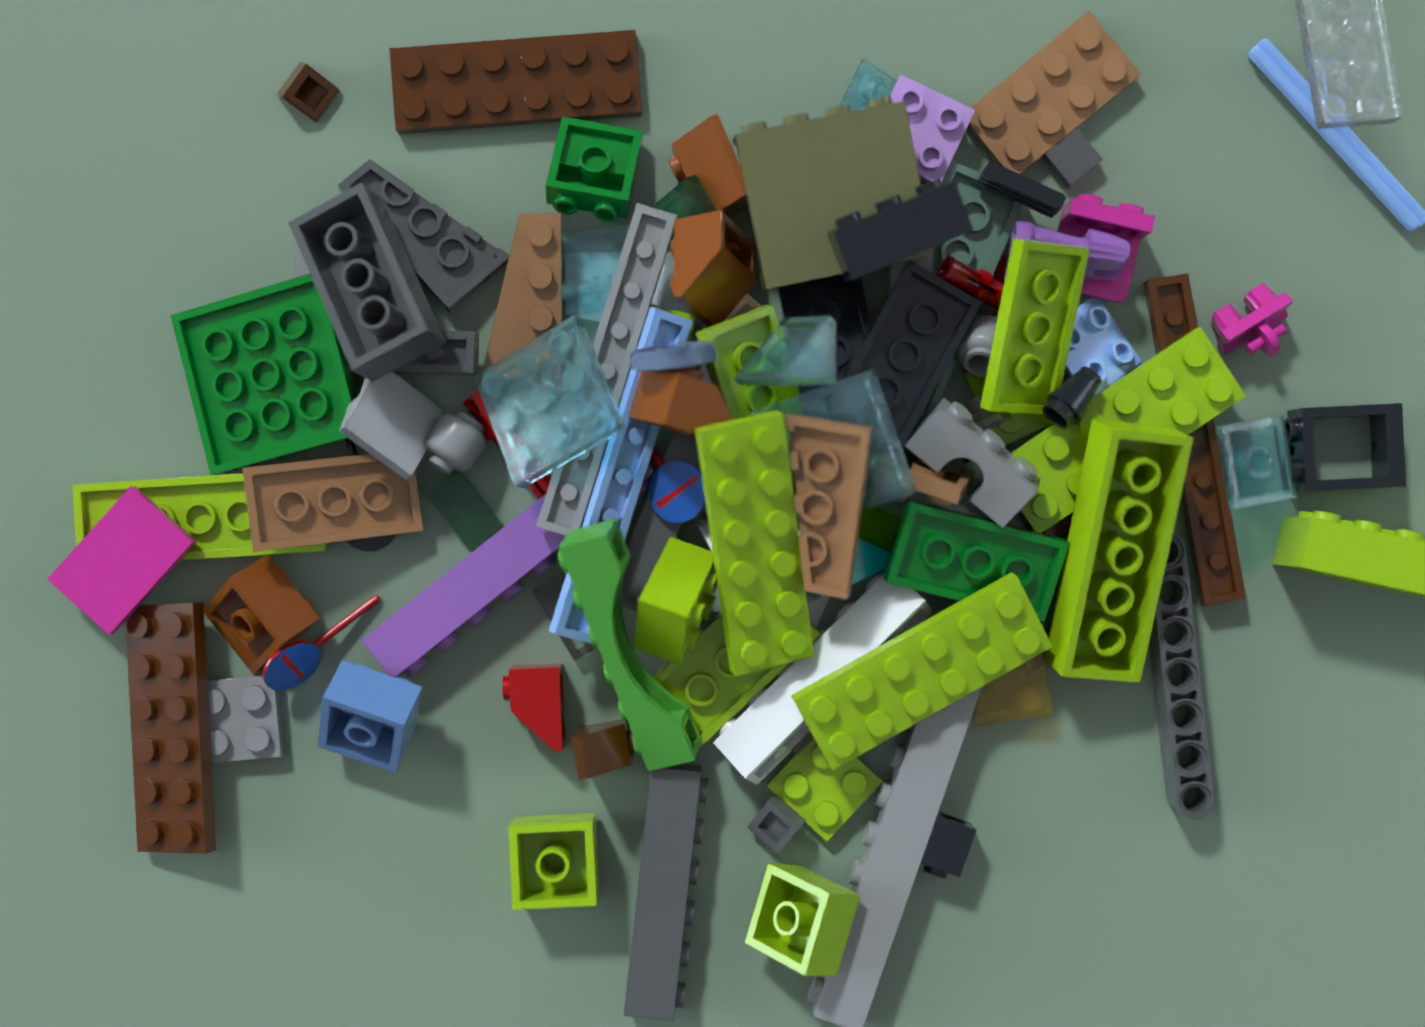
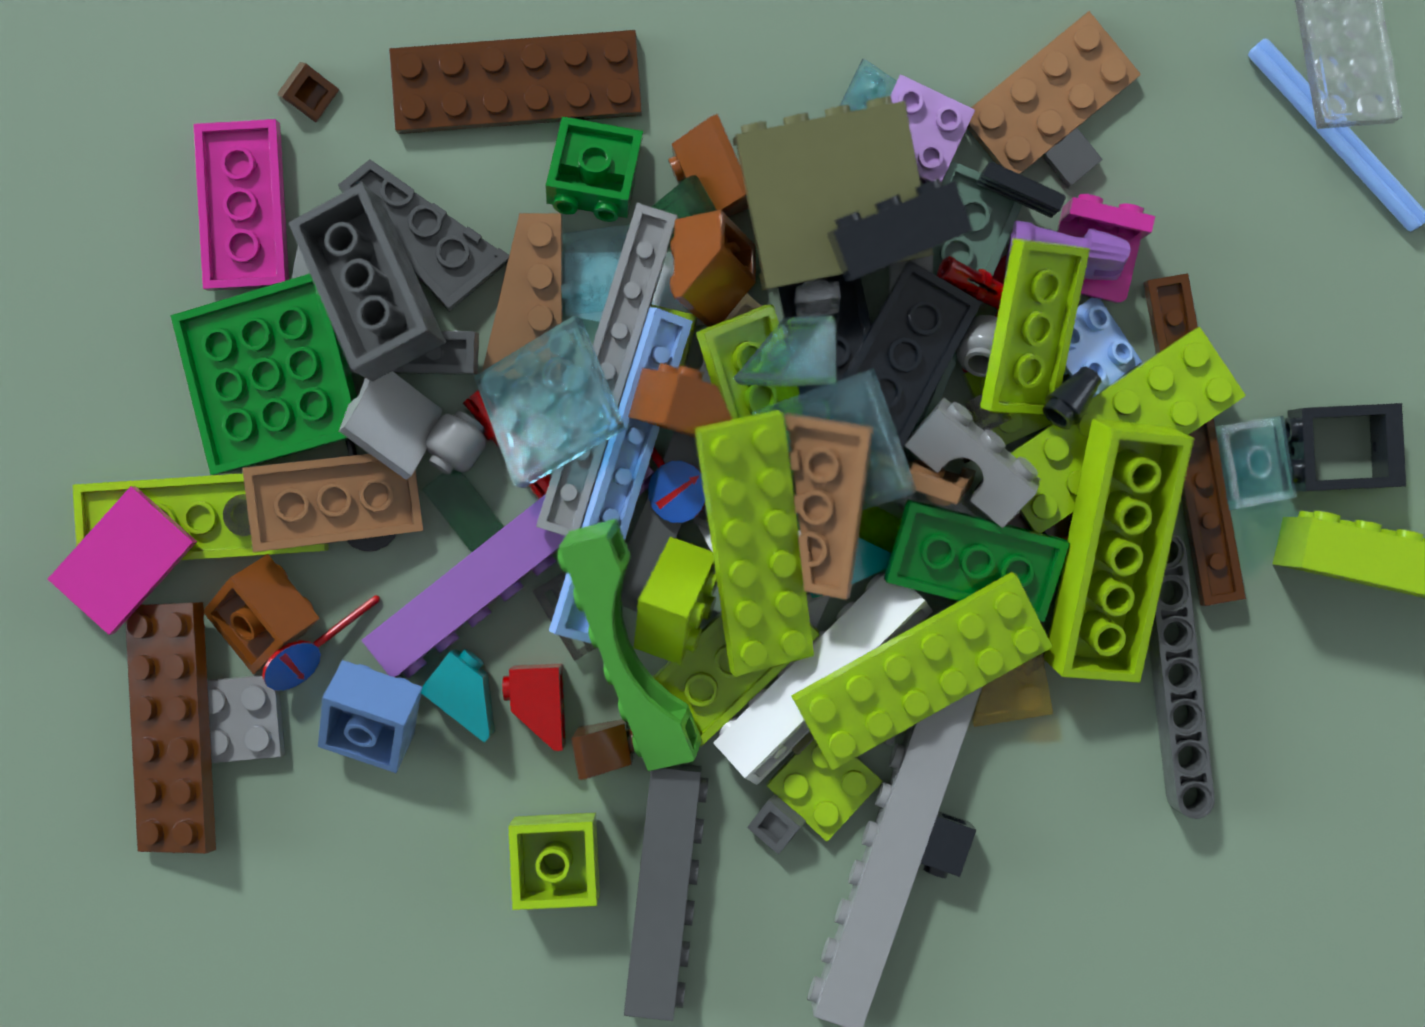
(236, 515): none -> clear smoke tile
(241, 204): none -> dark pink plate
(463, 692): none -> teal slope
(673, 356): sand blue tile -> none
(802, 919): lime brick -> none
(817, 298): none -> clear plate
(1266, 312): dark pink hips -> none

